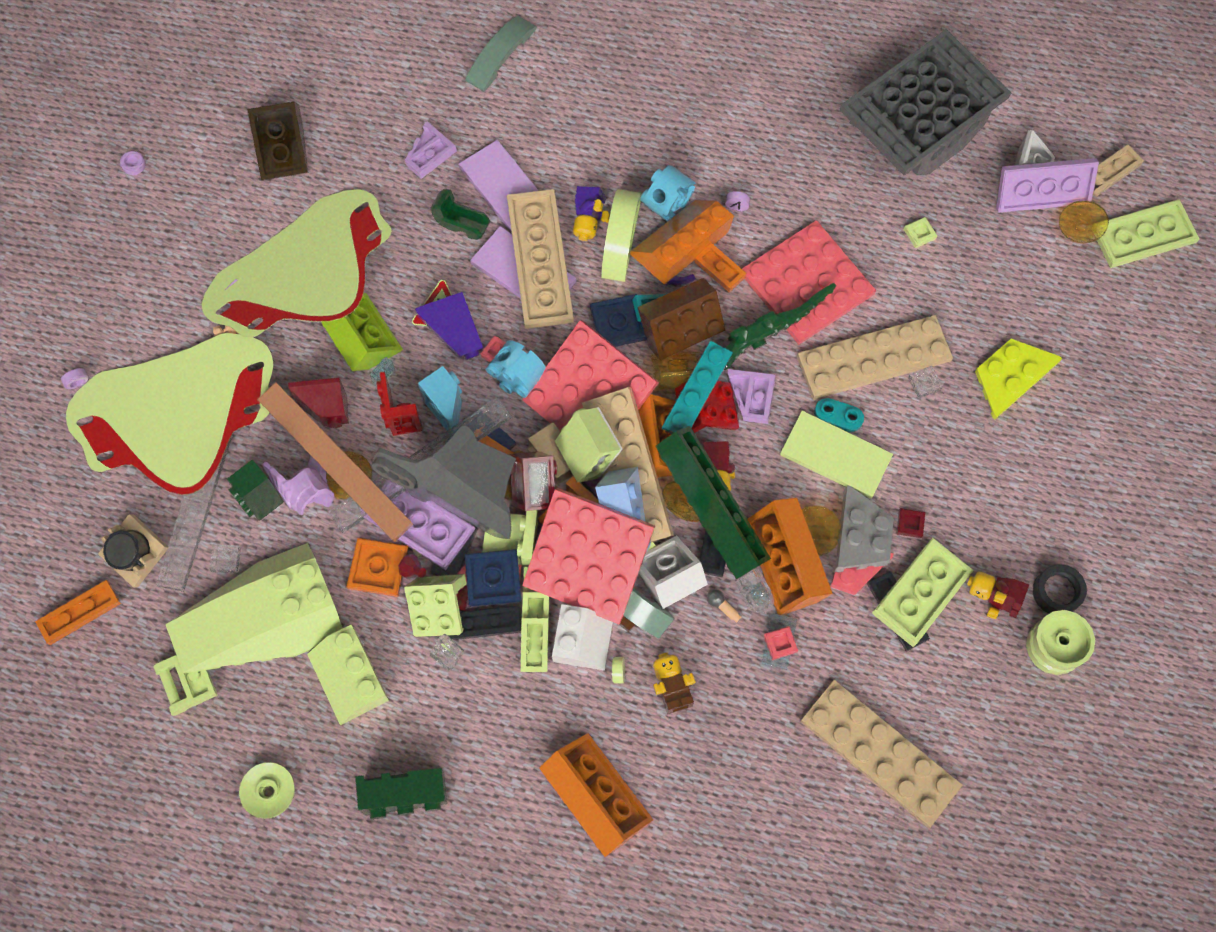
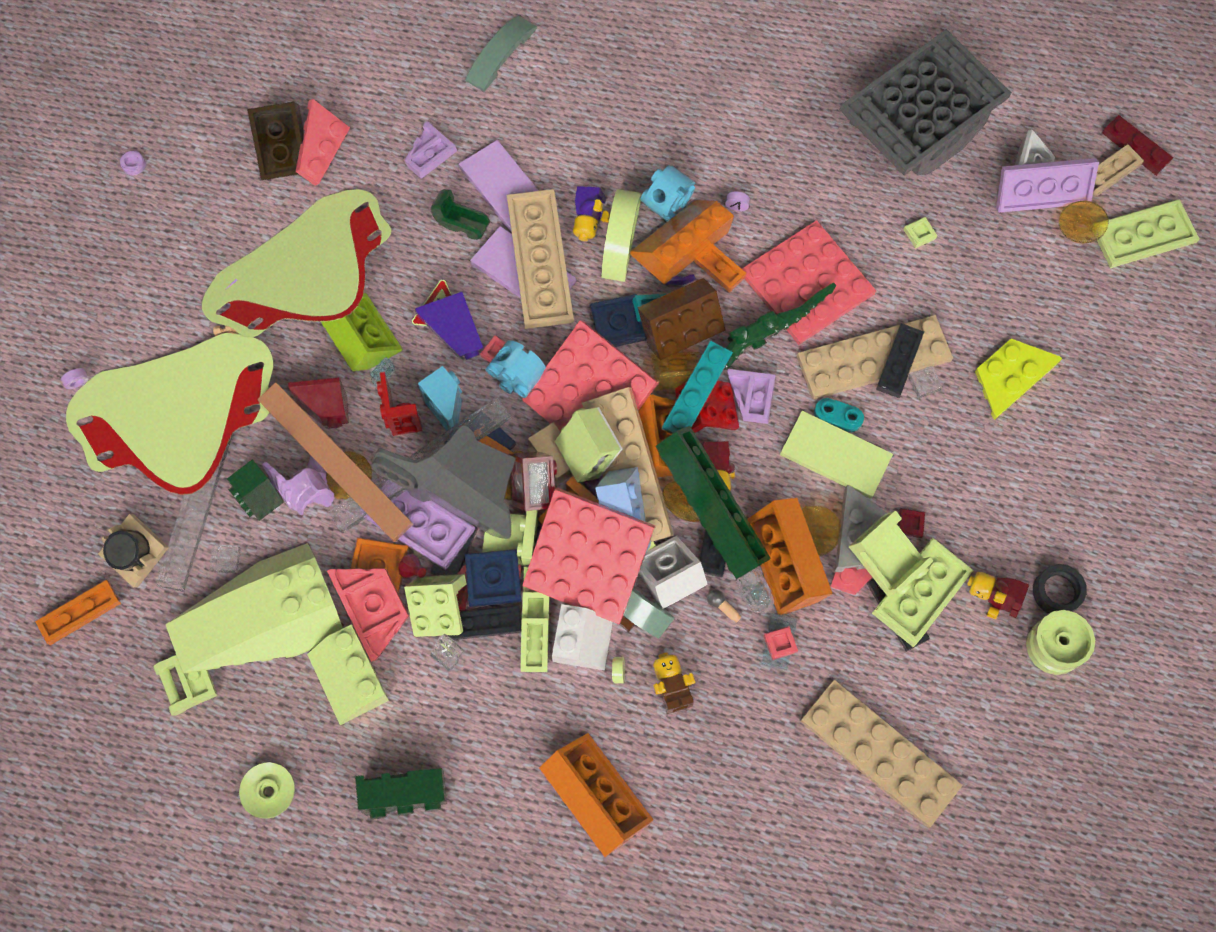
(320, 142): none -> coral wing
(371, 605): none -> coral wing
(890, 555): none -> yellowish green panel
(900, 360): none -> black tile
(1124, 134): none -> dark red plate

